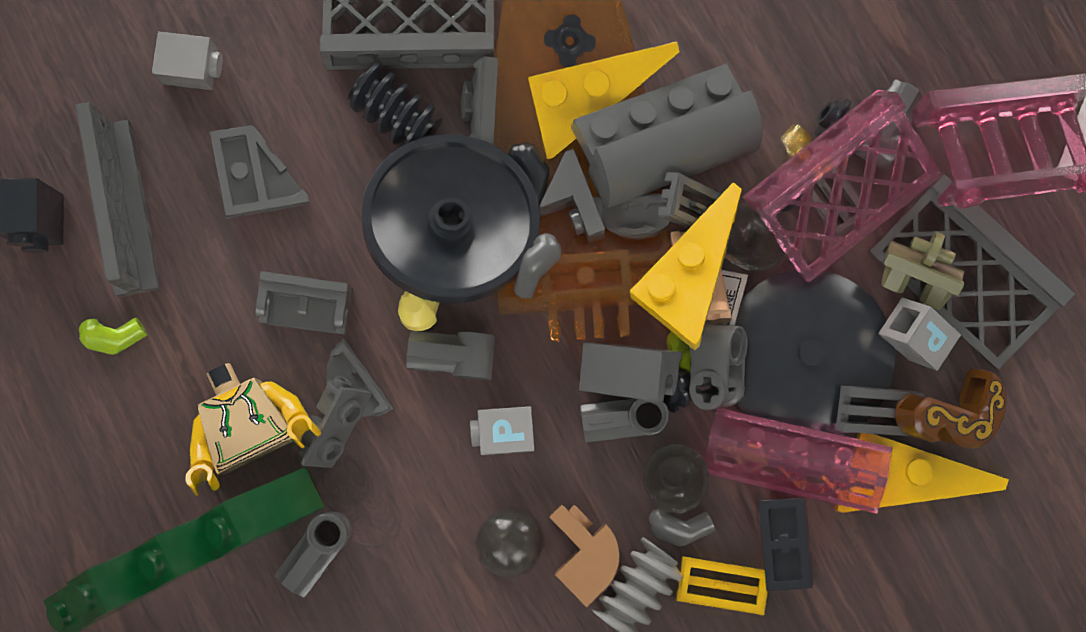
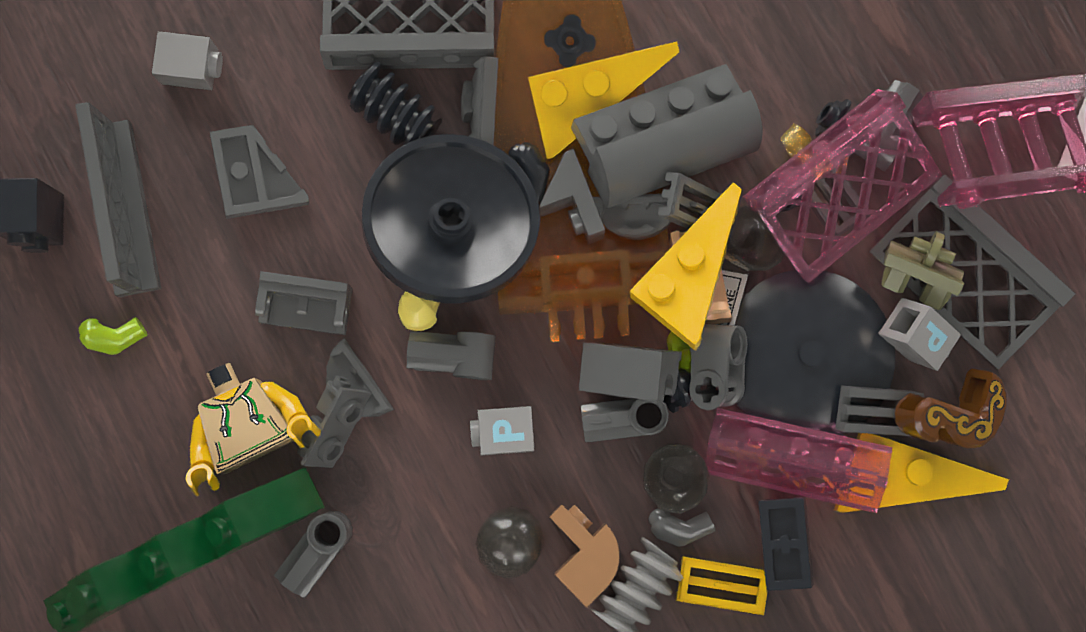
(535, 263): dark grey arm -> none

